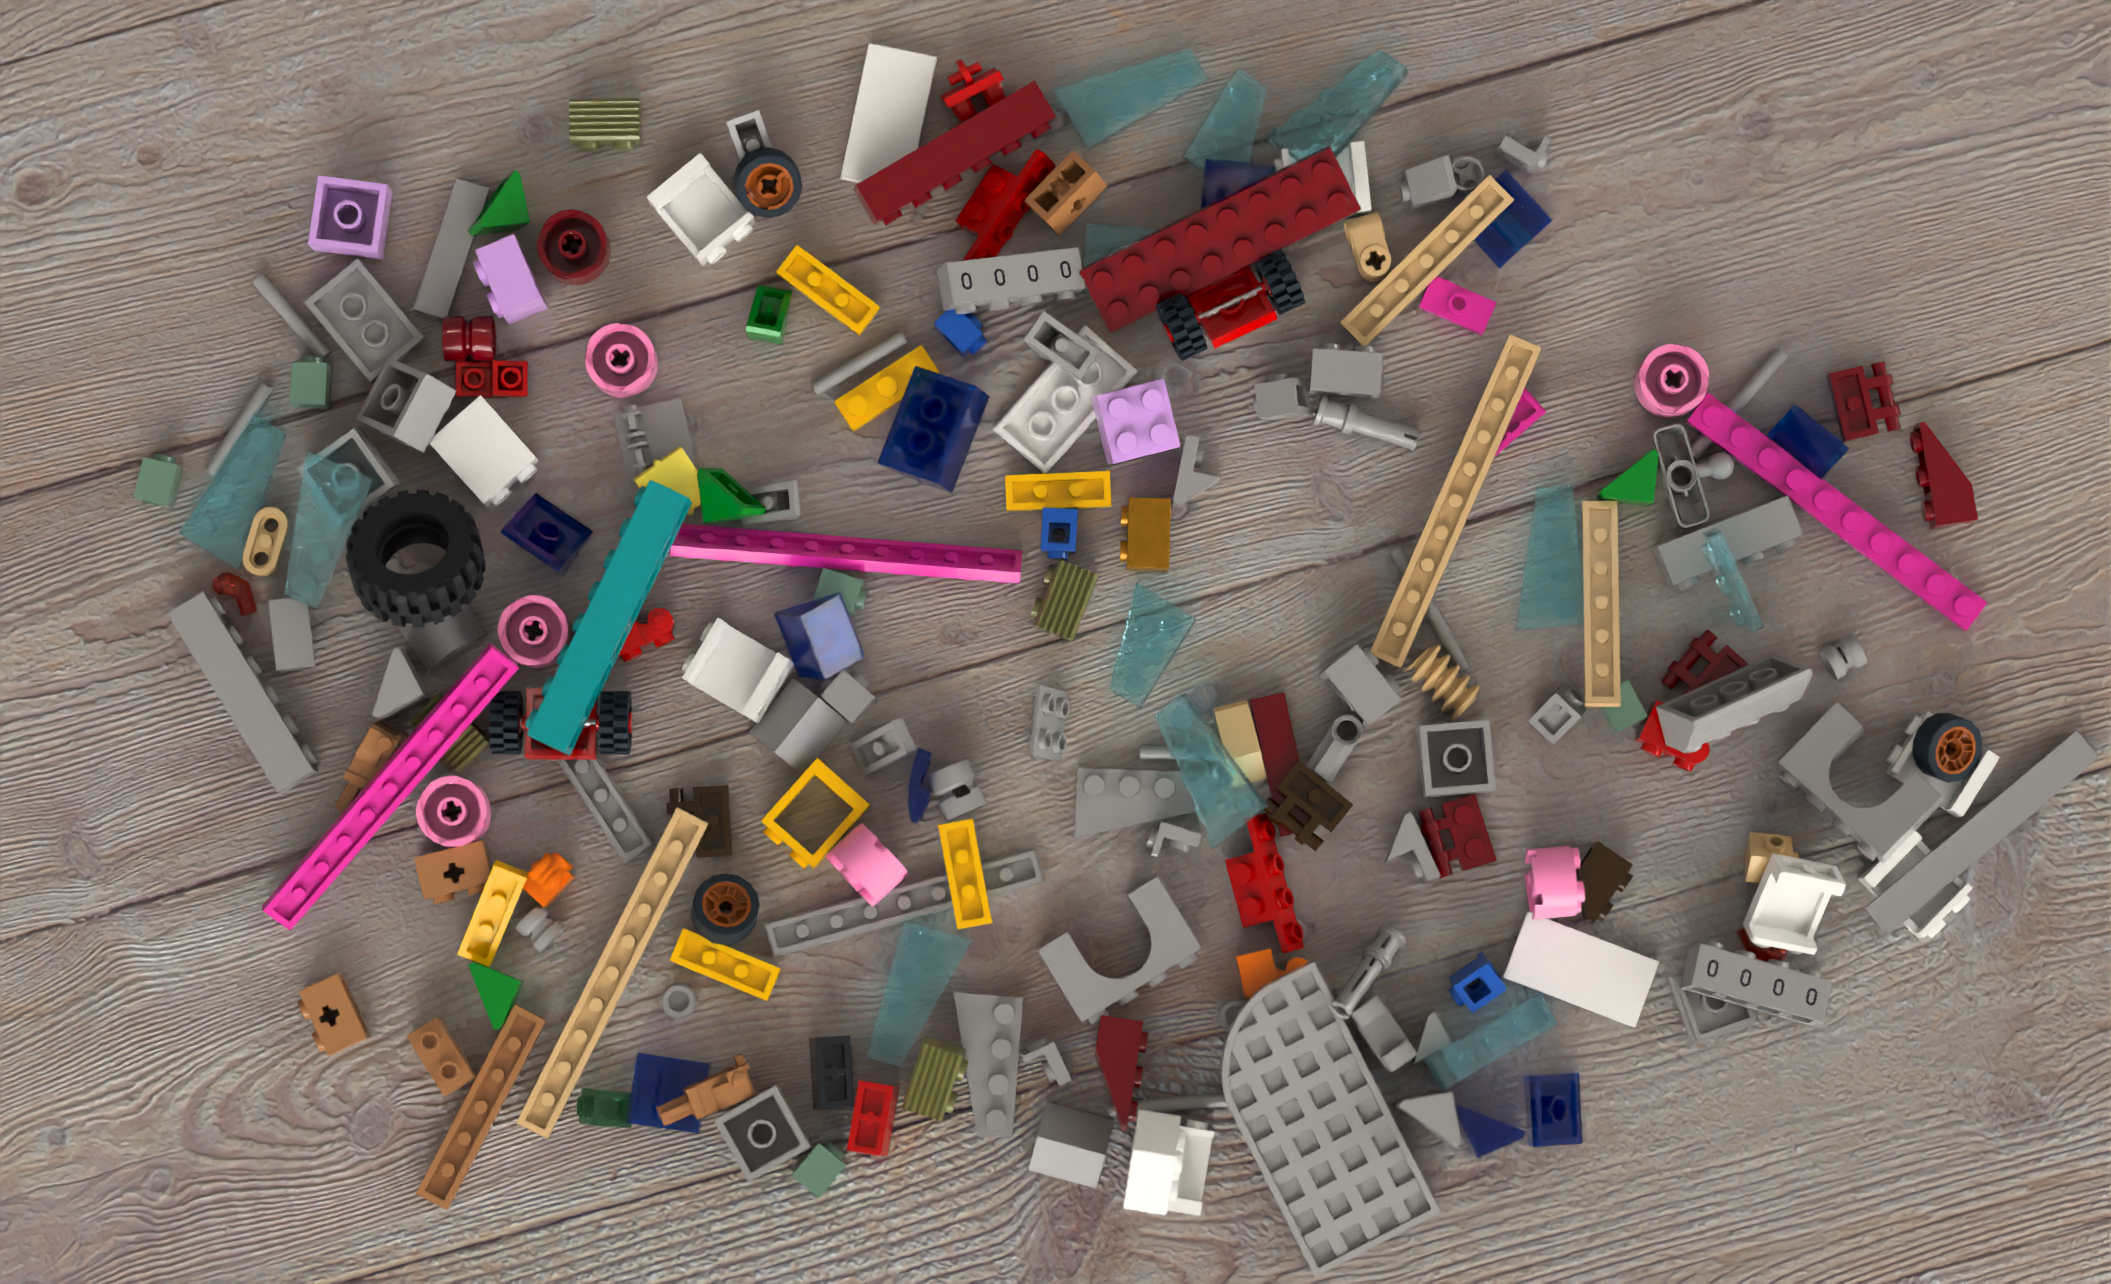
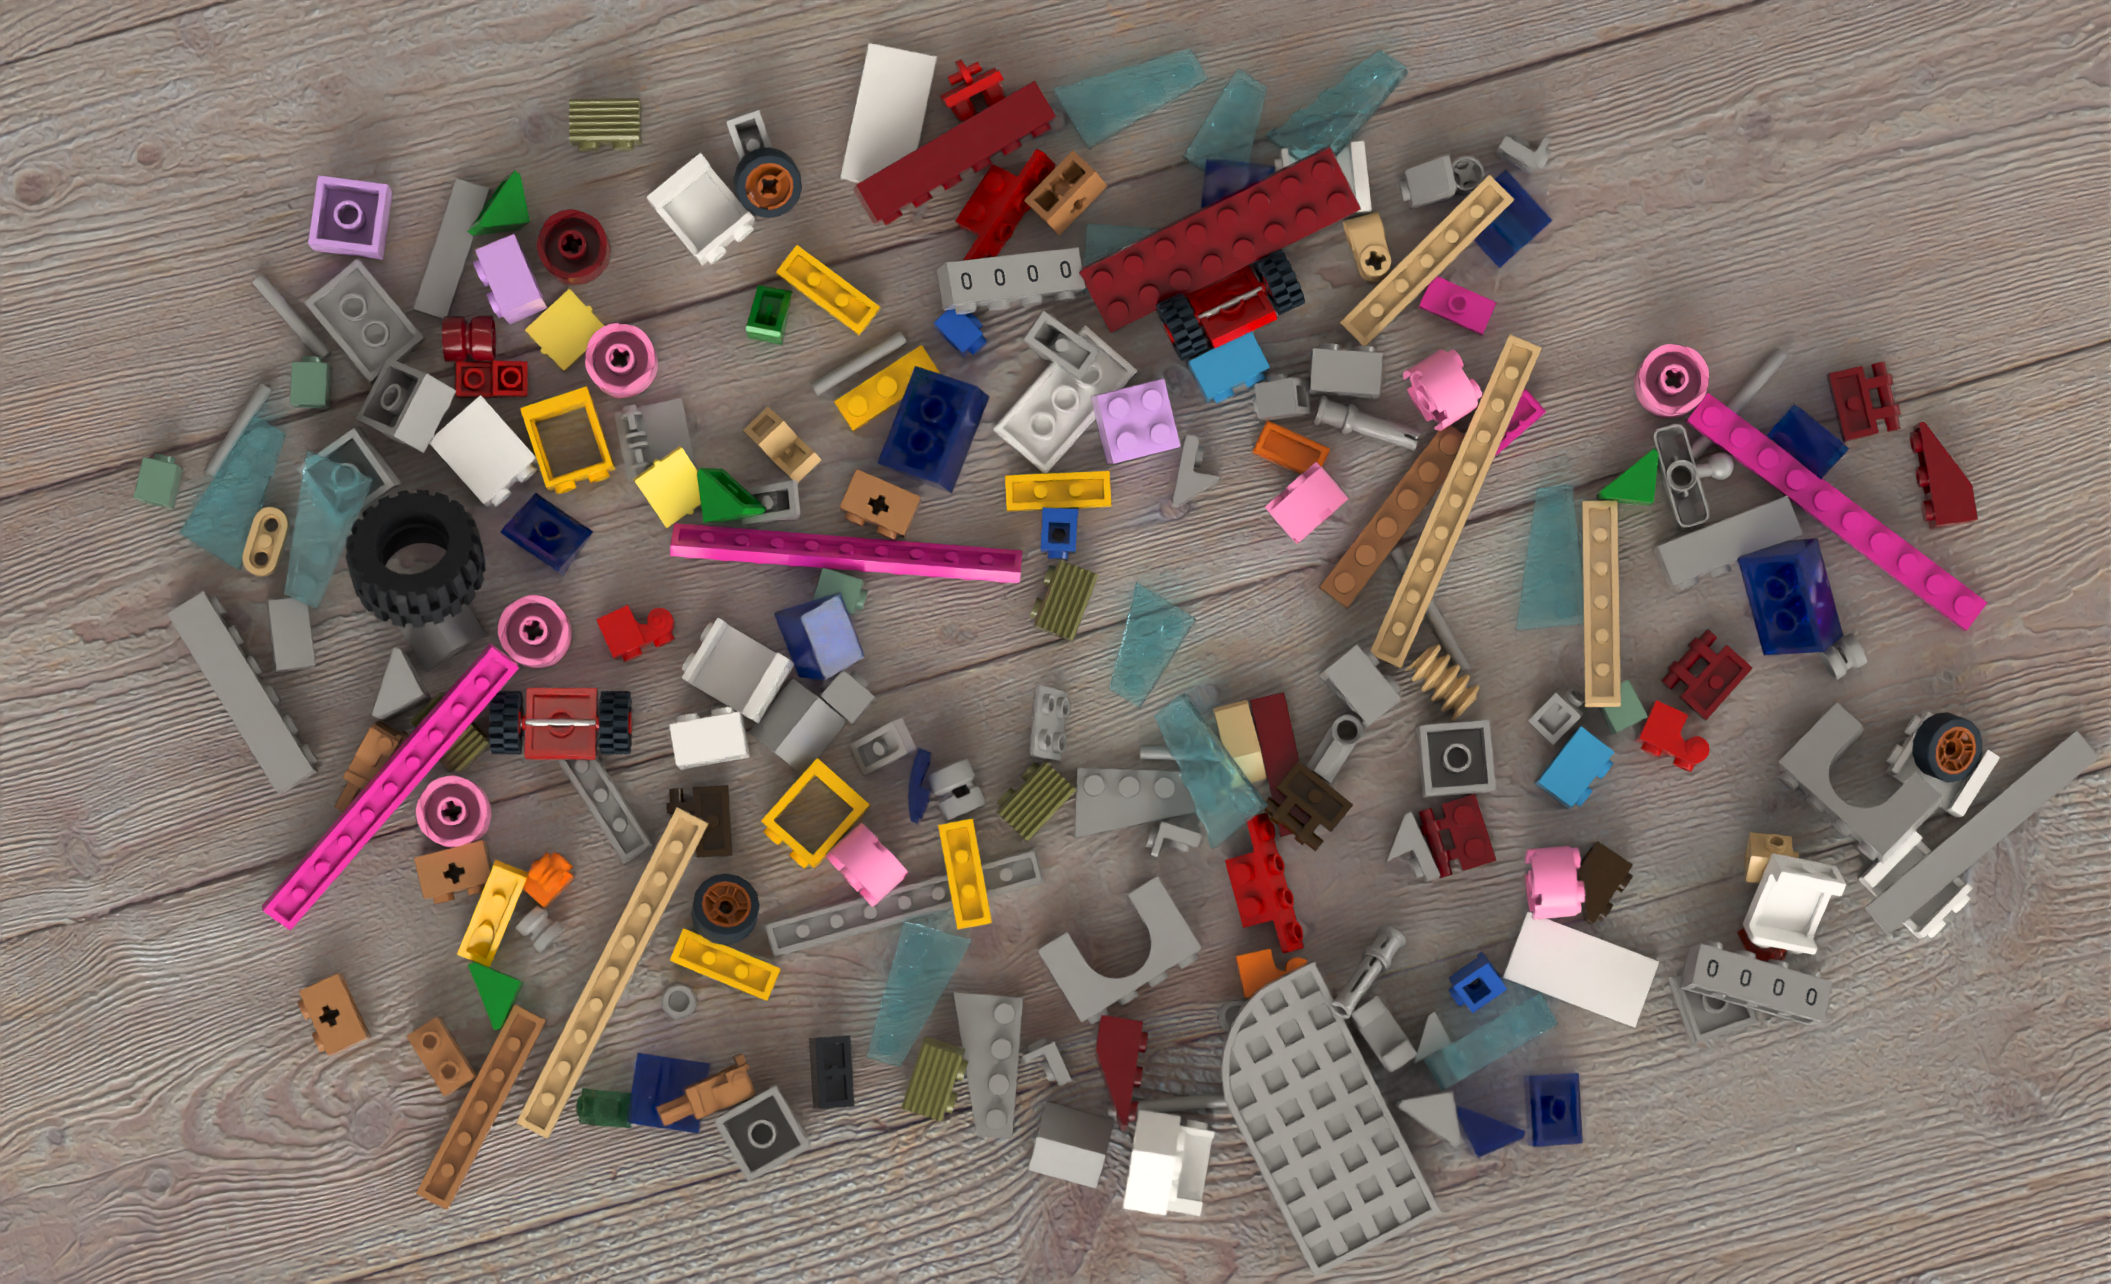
(238, 588): clear red arm -> none
(557, 406): none -> yellow window
(564, 329): none -> light yellow piece
(609, 617): teal brick -> none
(709, 739): none -> white brick
(782, 445): none -> tan slope
(820, 1168): sand green brick -> none
(866, 489): none -> medium nougat brick
(873, 1118): red hinge -> none
(1035, 800): none -> olive brick
(1147, 534): pearl gold brick -> none
(1229, 367): none -> dark azure brick
(1289, 448): none -> orange tile
(1306, 502): none -> bright pink brick
(1393, 517): none -> medium nougat plate
(1442, 388): none -> bright pink brick
(1575, 768): none -> dark azure brick
(1731, 581): clear light blue wing -> none
(1732, 702): light grey slope -> none
(1791, 598): none -> clear blue slope

